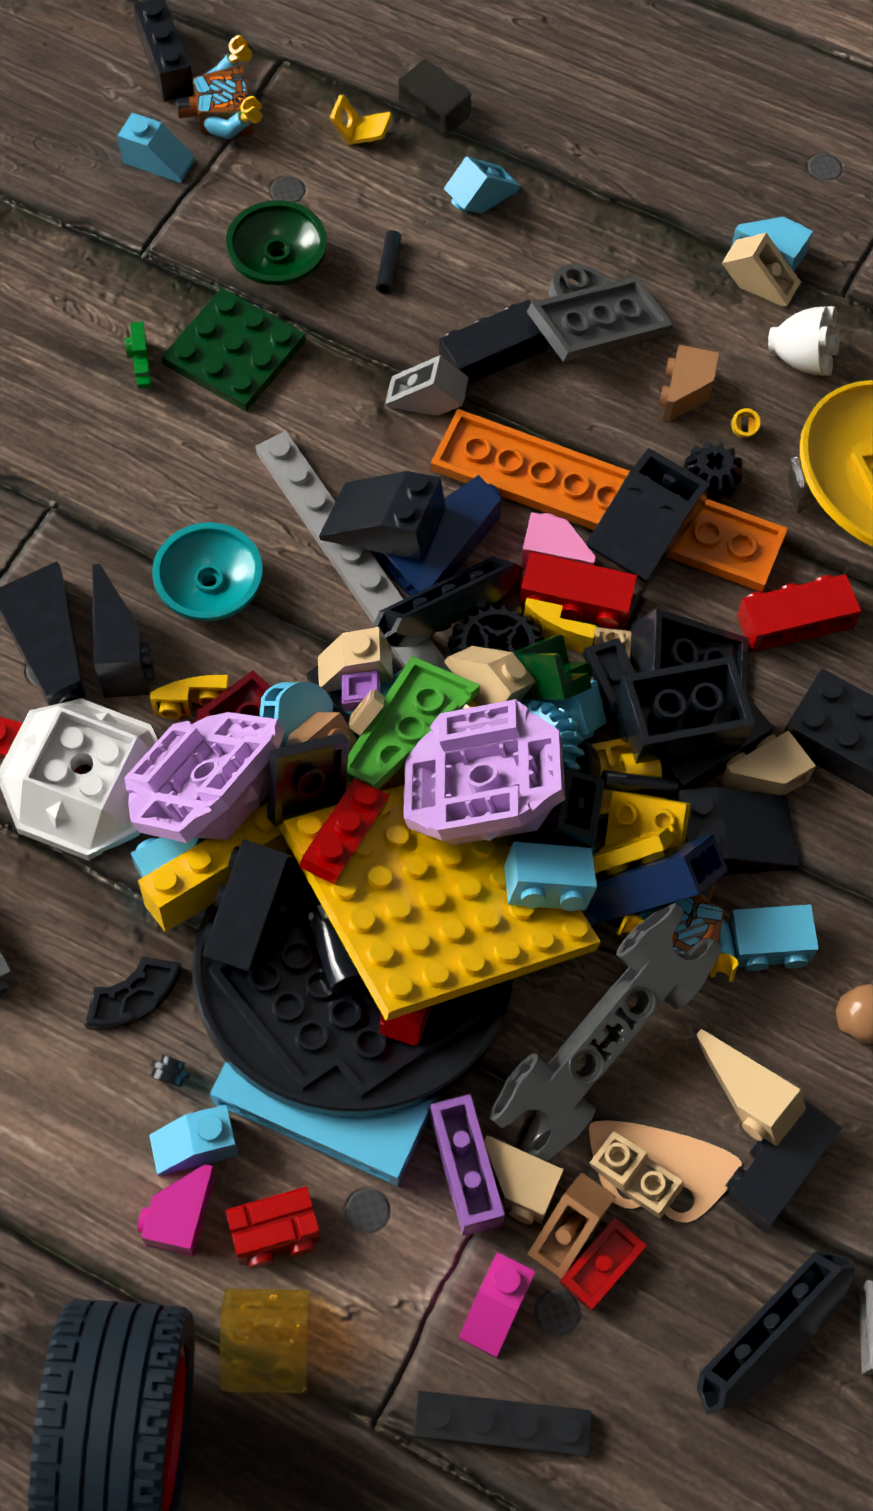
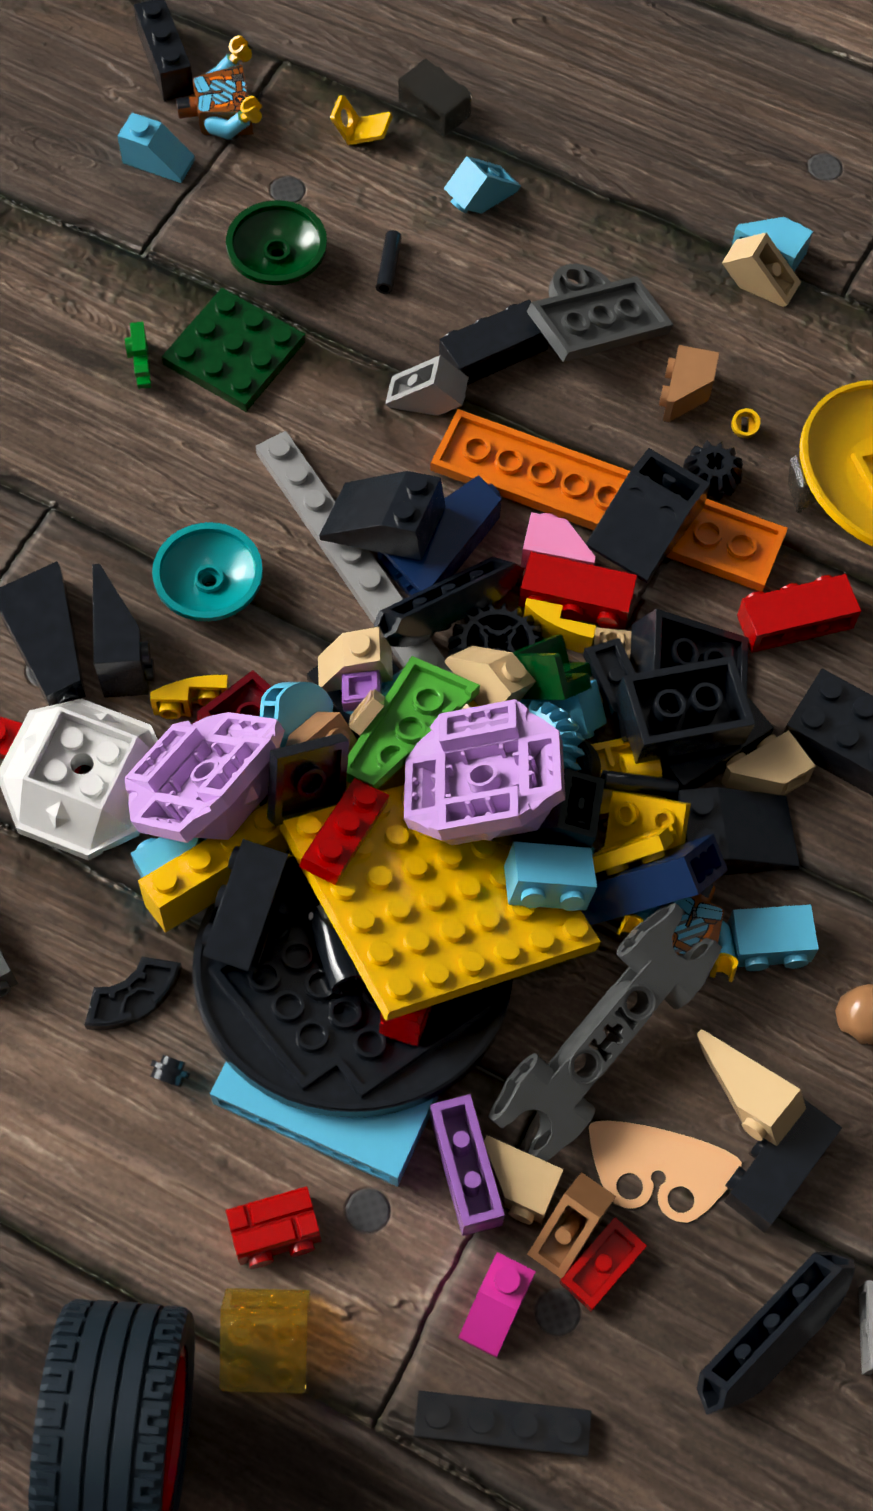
(178, 1213): dark pink slope -> none
(194, 1140): medium azure slope -> none
(636, 1175): tan slope -> none
(807, 340): white piece -> none

